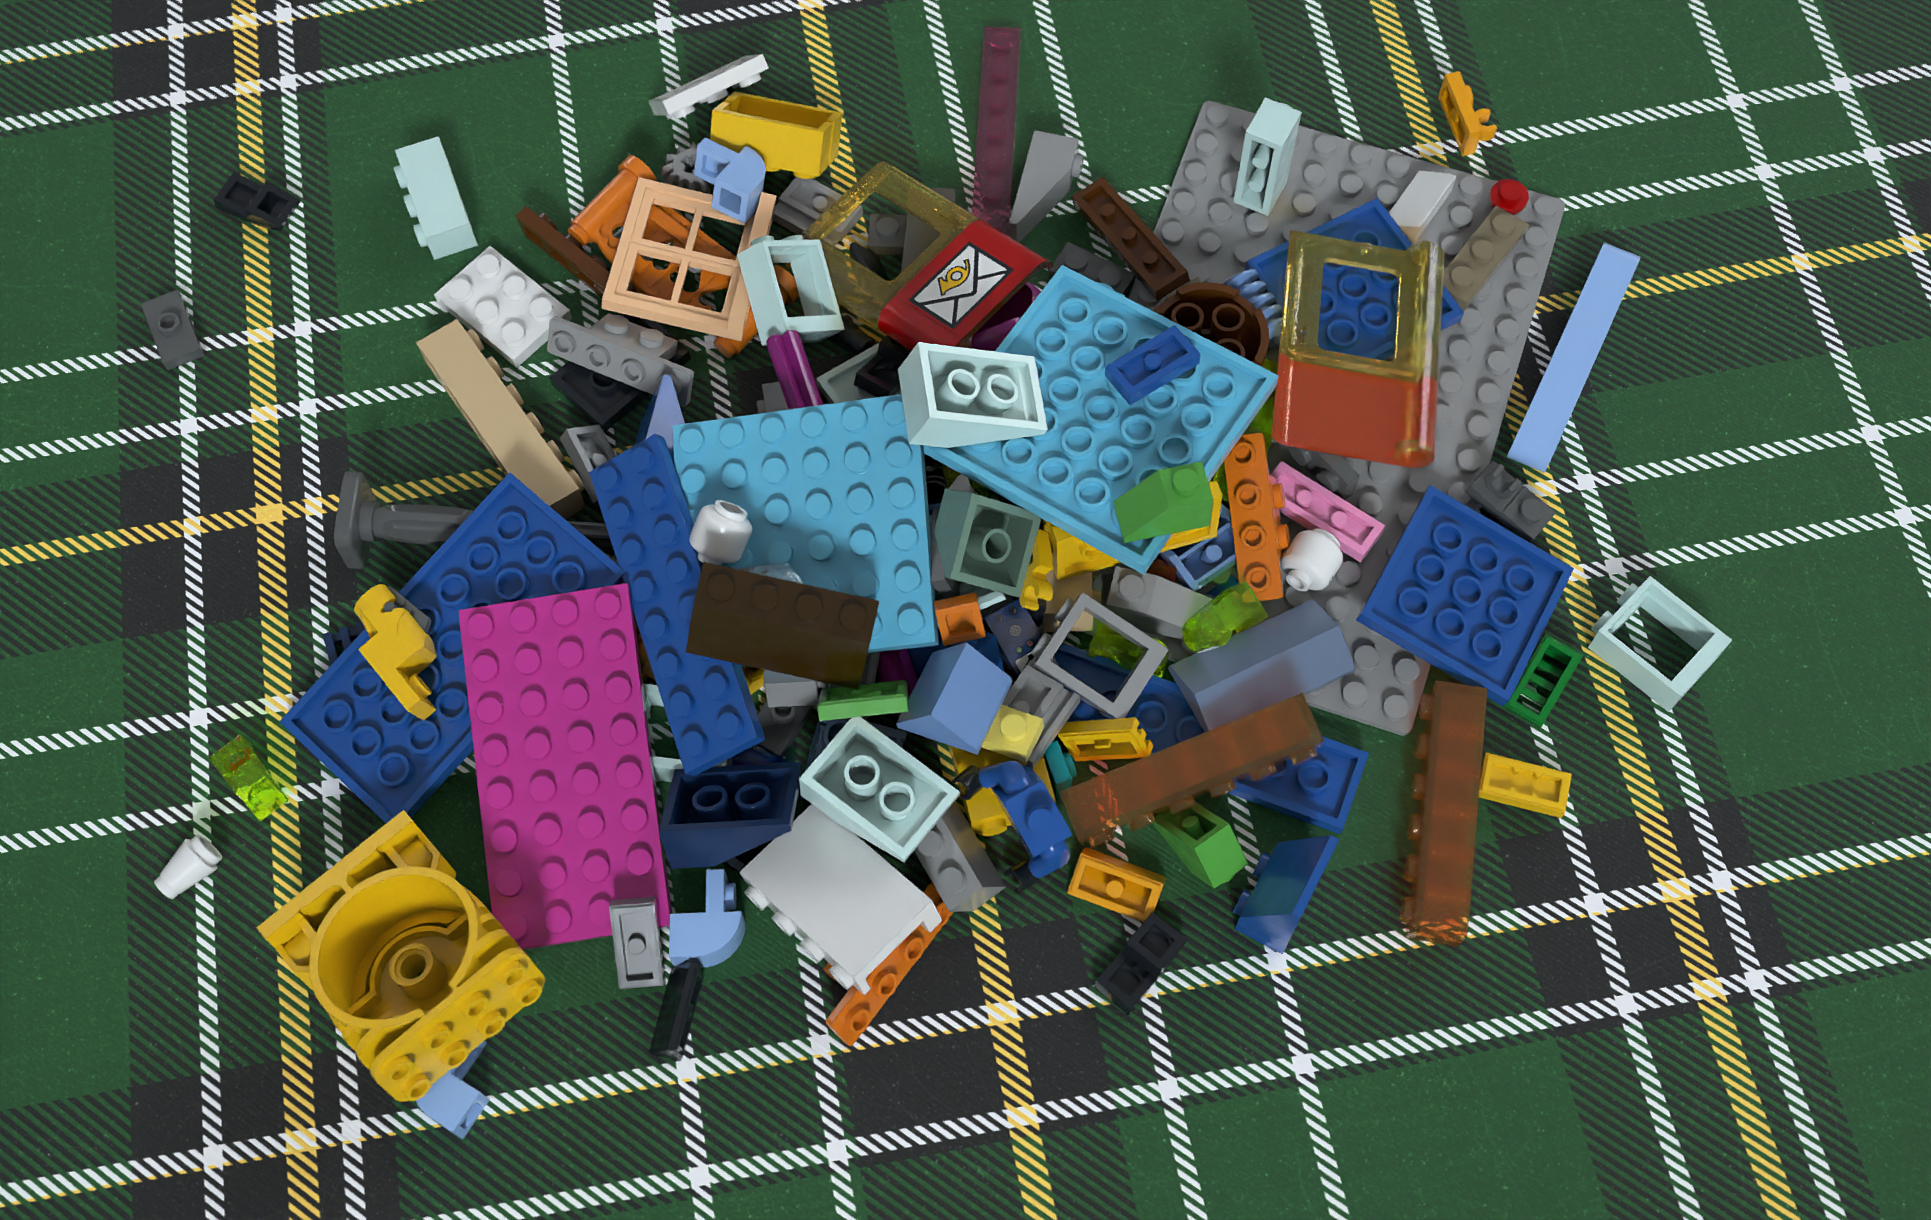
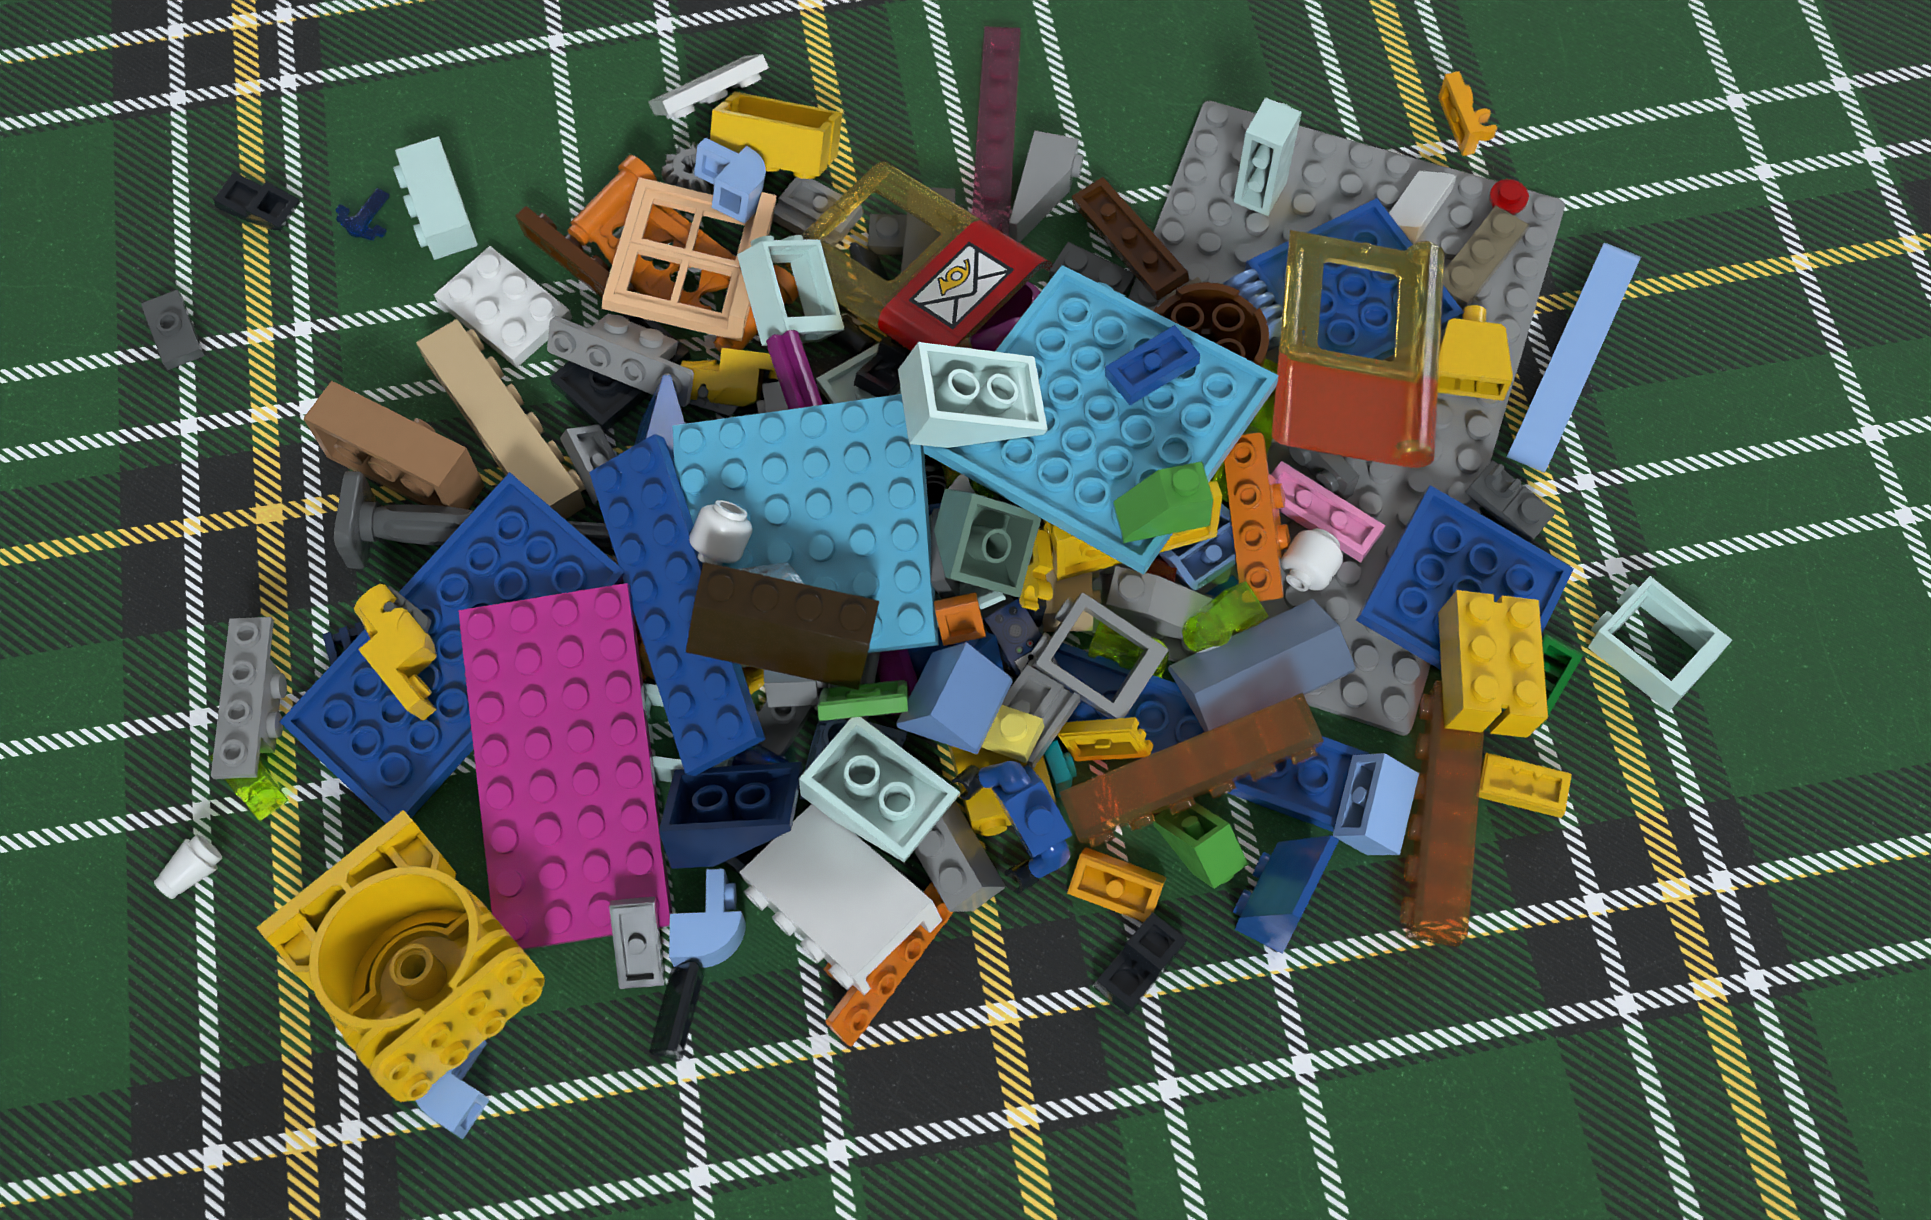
(248, 700): none -> light grey bracket
(357, 225): none -> clear blue piece
(393, 449): none -> medium nougat brick
(732, 382): none -> yellow plate
(1376, 804): none -> light blue brick
(1474, 357): none -> yellow torso
(1492, 663): none -> yellow piece

